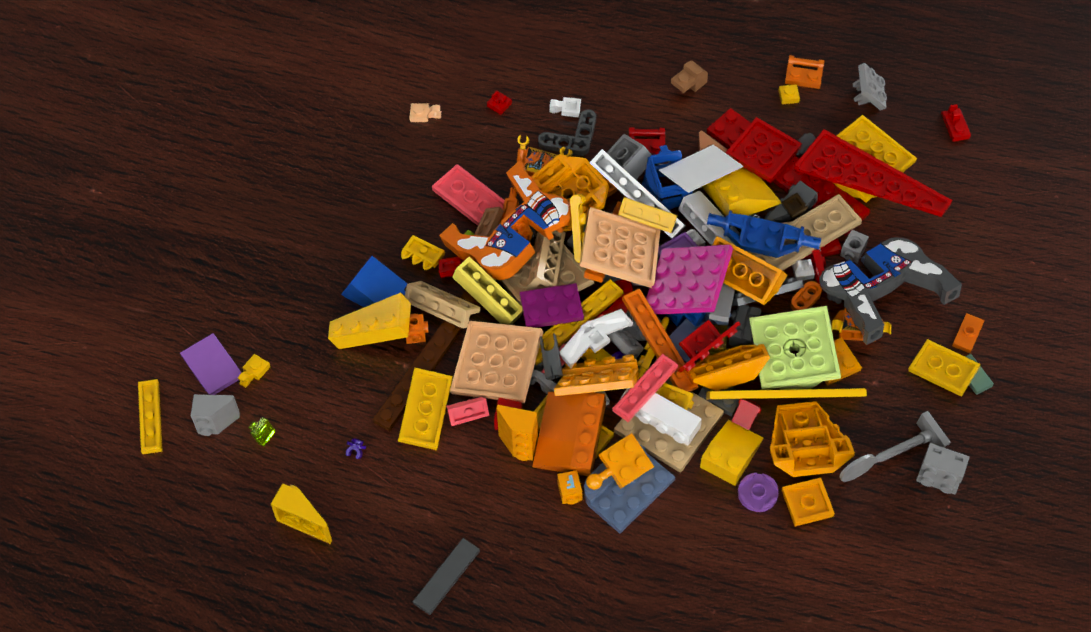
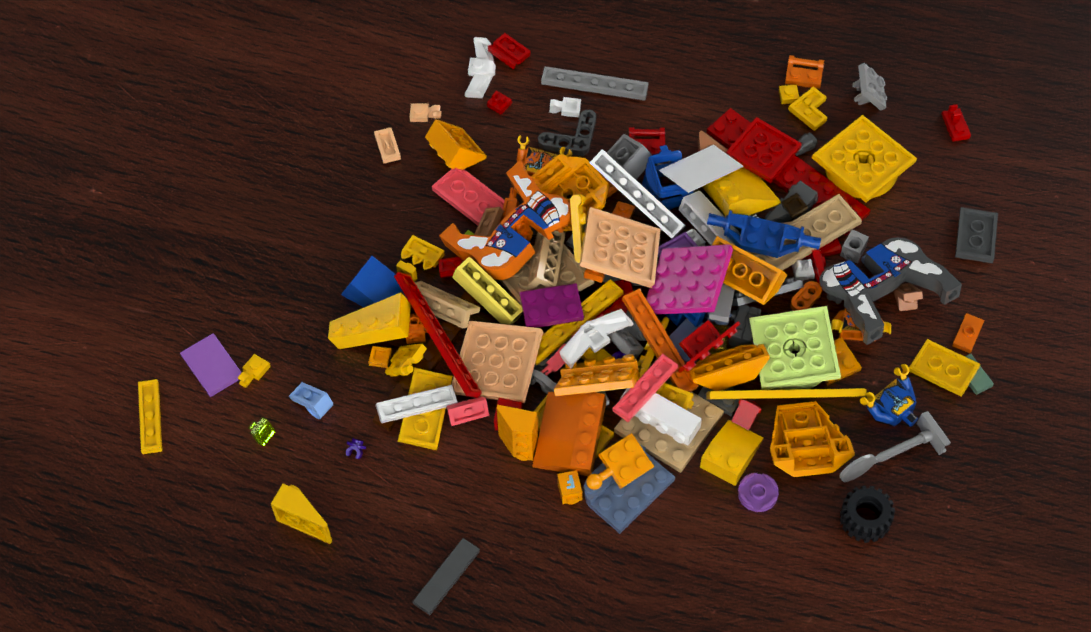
(213, 413): light grey slope -> none
(314, 400): none -> light blue plate
(380, 356): none -> light orange tile
(387, 145): none -> light nougat plate
(404, 358): none -> yellow plate
(407, 268): none -> yellow plate
(416, 404): none -> white tile
(438, 335): none -> red tile
(454, 145): none -> light orange slope
(481, 68): none -> white plate
(509, 50): none -> red plate
(551, 360): dark grey piece -> none
(594, 83): none -> light grey plate
(647, 215): yellow tile -> none
(690, 77): medium nougat brick -> none
(806, 108): none -> yellow plate
(807, 501): light orange plate -> none
(852, 167): red wing -> none
(869, 499): none -> black tyre
(894, 401): none -> torso
(907, 296): none -> nougat slope
(942, 469): light grey piece -> none
(976, 235): none -> dark grey plate

